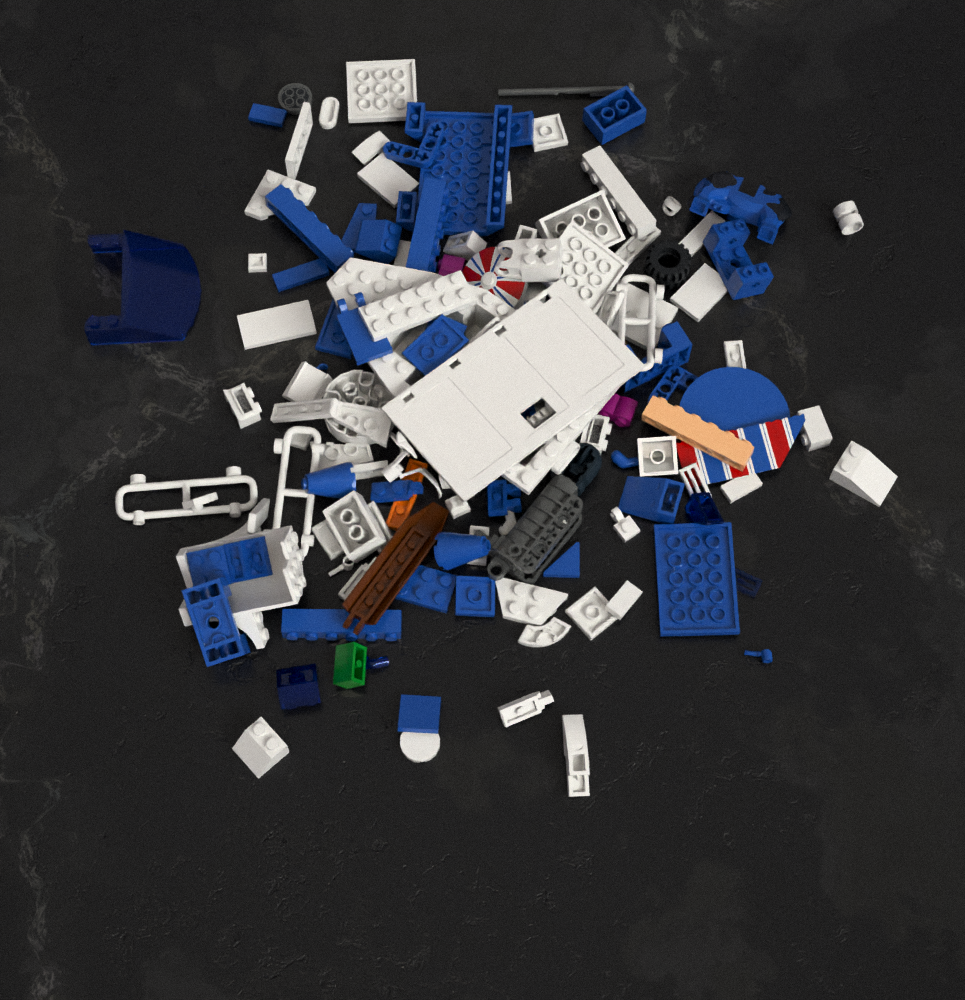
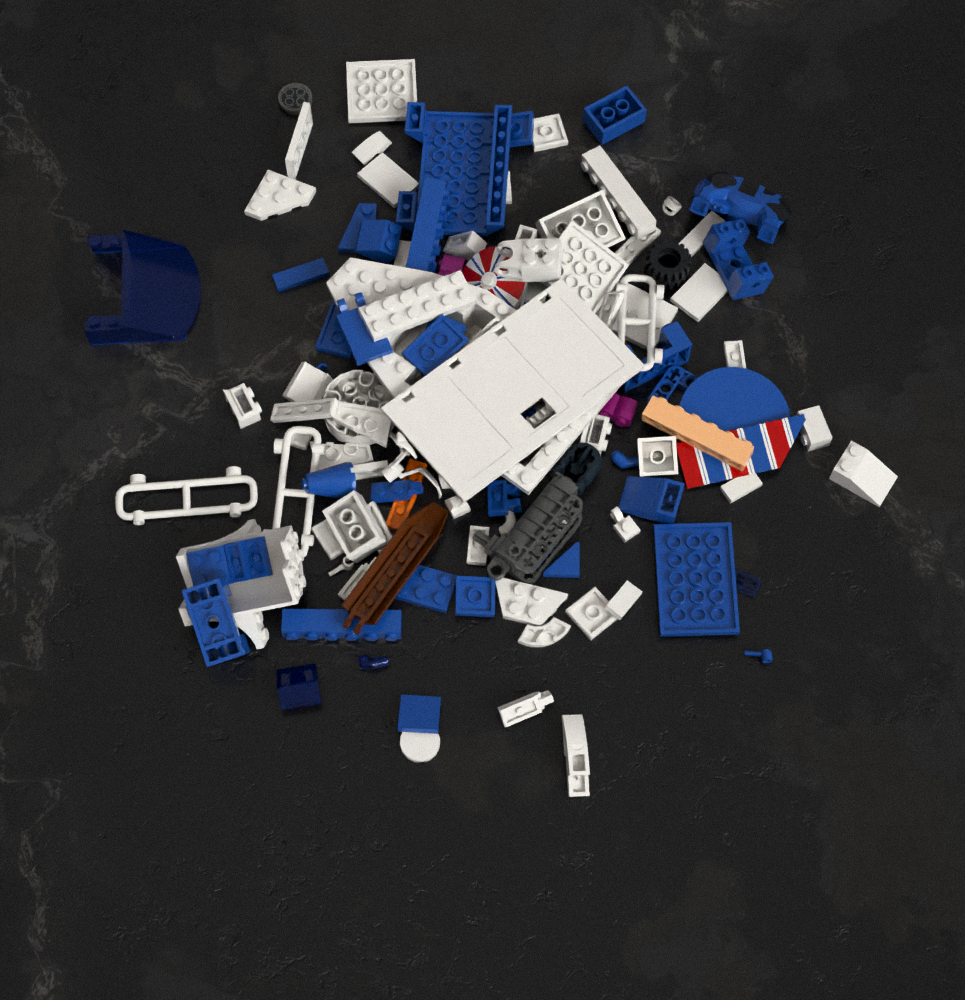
(197, 503): white plate -> none
(257, 262): white tile -> none
(258, 515): white tile -> none
(260, 747): white slope -> none
(267, 115): blue tile -> none
(276, 324): white tile -> none
(308, 227): blue brick -> none
(329, 113): white tile -> none
(350, 665): green brick -> none
(421, 152): blue beam -> none
(459, 548): blue cone -> none
(565, 458): white tile -> none
(593, 90): dark grey bar -> none
(699, 475): white tile -> none
(703, 510): clear blue slope -> none
(848, 217): white wheel -> none

